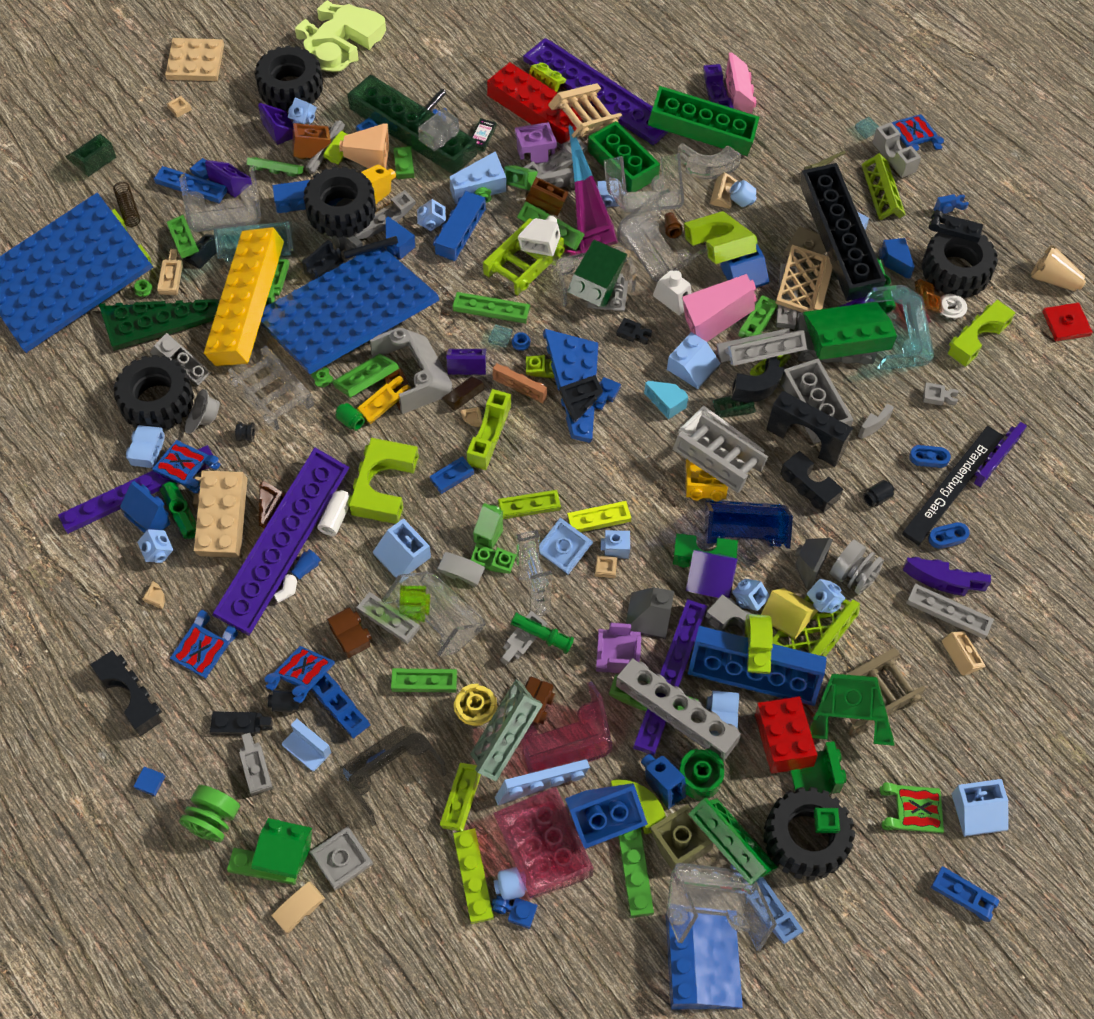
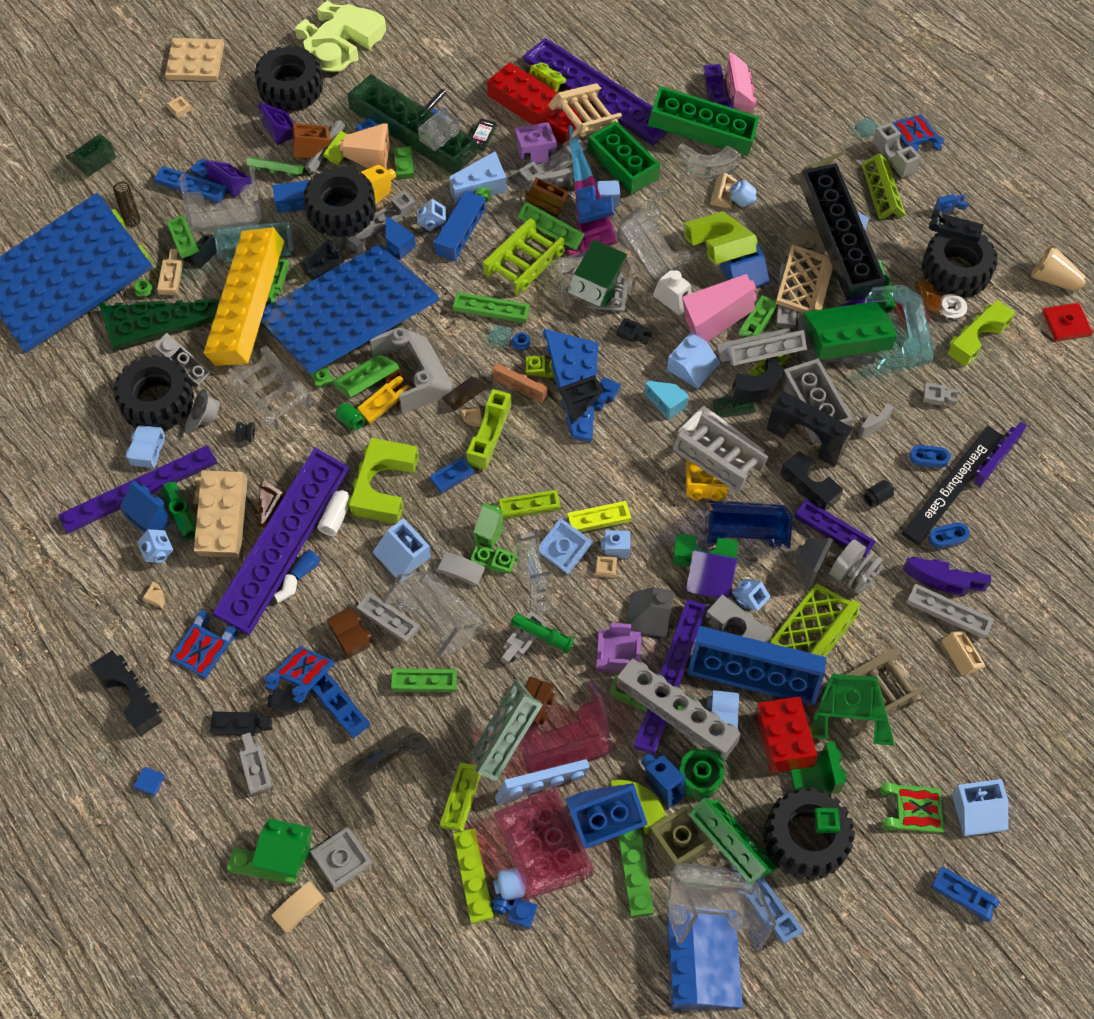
(182, 463): blue flag -> none
(207, 818): bright green wheel -> none
(302, 112): light blue brick -> none
(306, 746): light blue panel -> none
(370, 247): black bar -> none
(414, 602): clear neon green slope -> none
(466, 361): dark purple slope -> none
(475, 705): light yellow cone -> none
(520, 177): bright green slope -> none
(540, 236): white torso -> none
(590, 208): none -> blue plate
(629, 201): clear windscreen -> none
(673, 228): reddish brown cone -> none
(760, 643): lime arch -> none
(788, 612): light yellow slope -> none
(826, 596): light blue brick -> none
(832, 526): none -> dark purple plate
(897, 256): blue slope -> none

